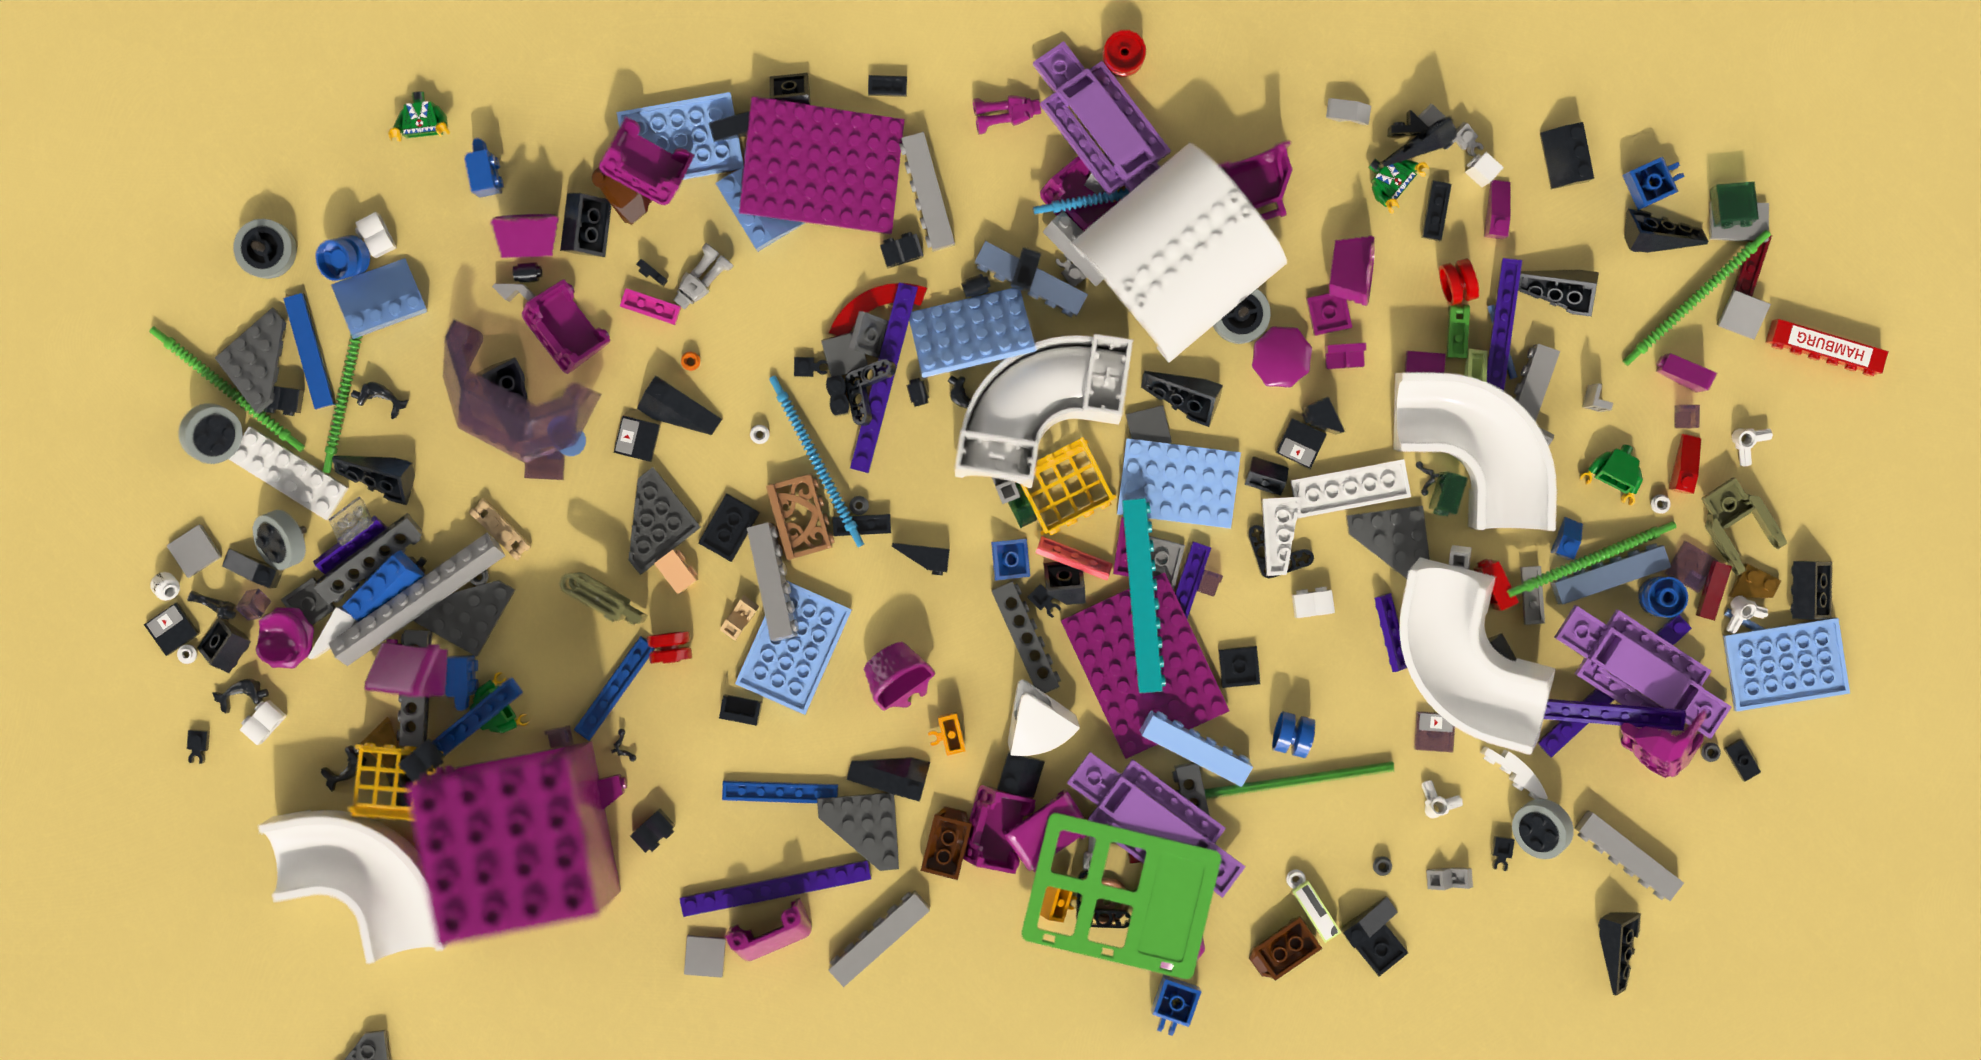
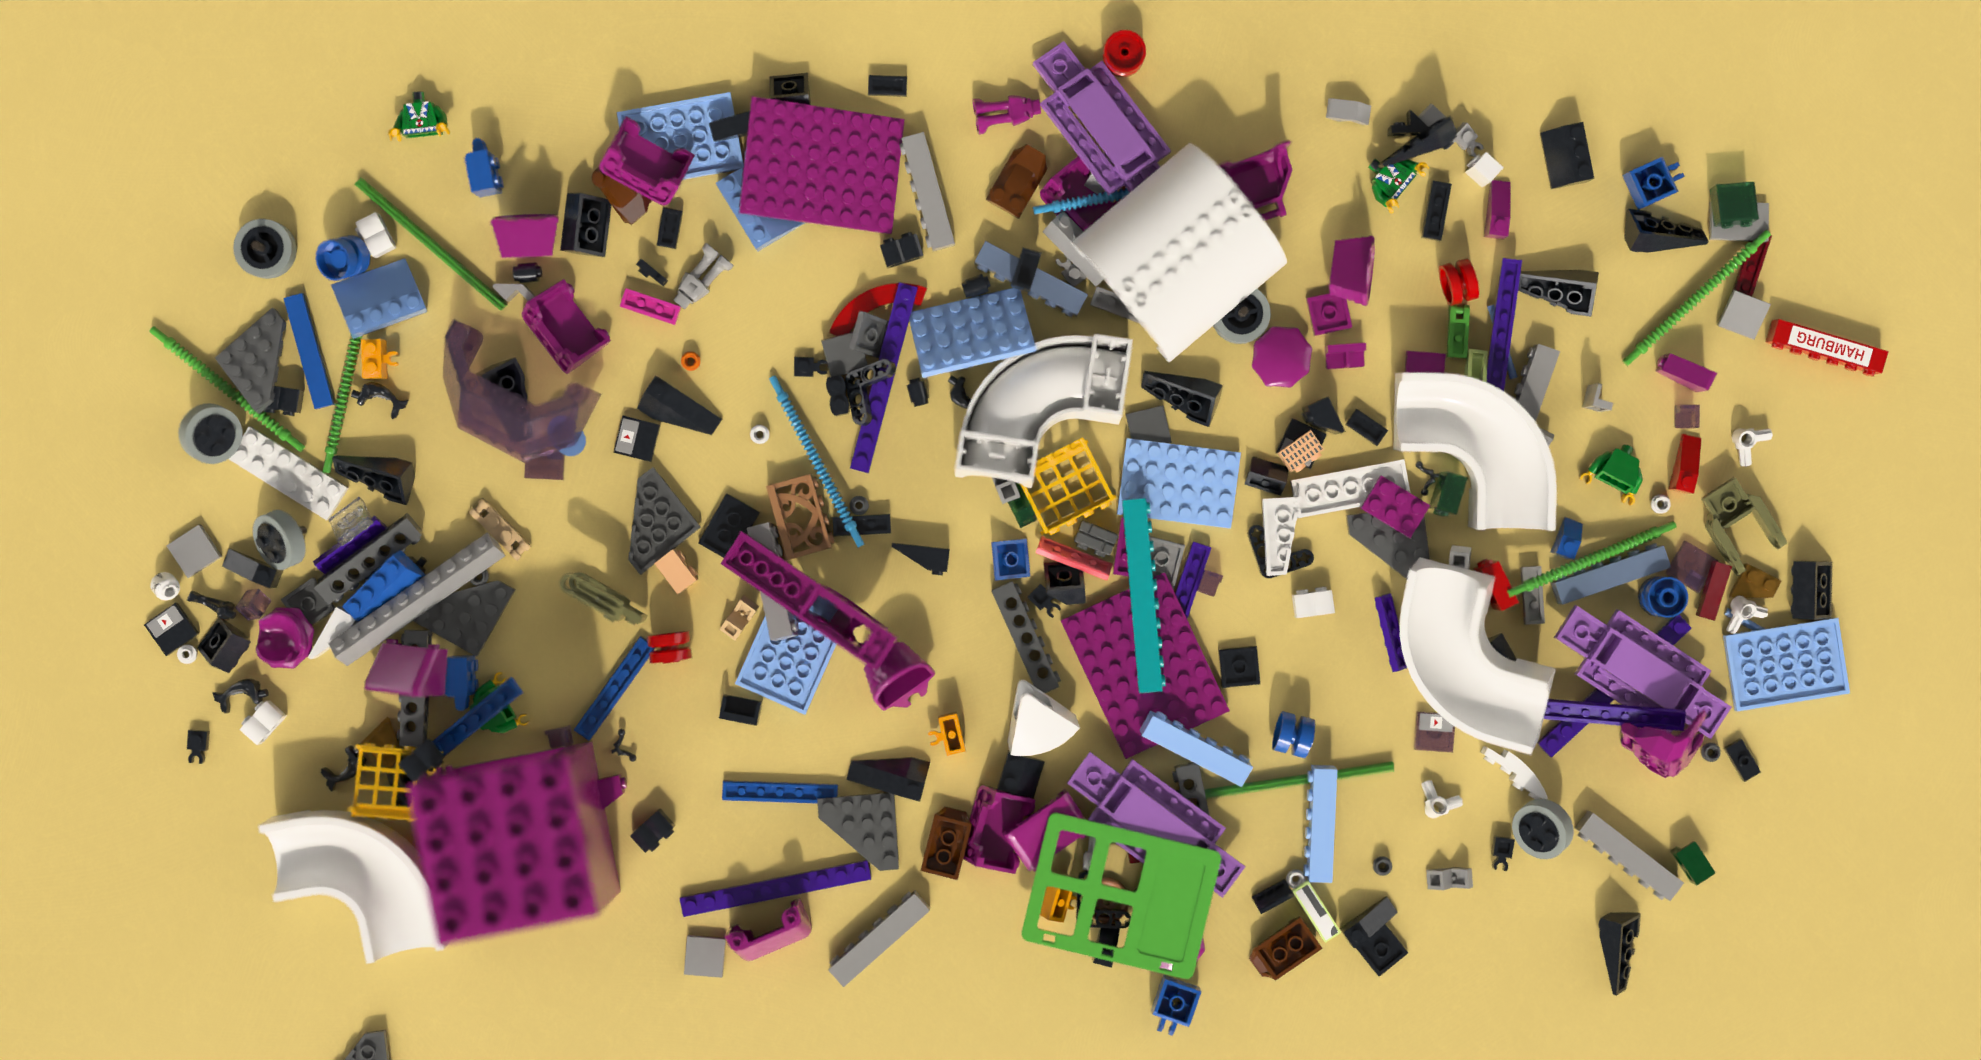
(376, 359): none -> light orange brick
(430, 244): none -> bright green axle
(669, 228): none -> black plate
(798, 593): none -> magenta piece
(1018, 180): none -> reddish brown slope
(1096, 538): none -> dark grey brick
(1110, 937): none -> black slope
(1111, 303): none -> light grey plate
(1272, 896): none -> black plate
(1301, 451): none -> light nougat brick
(1321, 823): none -> light blue brick
(1366, 427): none -> black plate
(1395, 506): none -> magenta plate
(1693, 863): none -> dark green panel

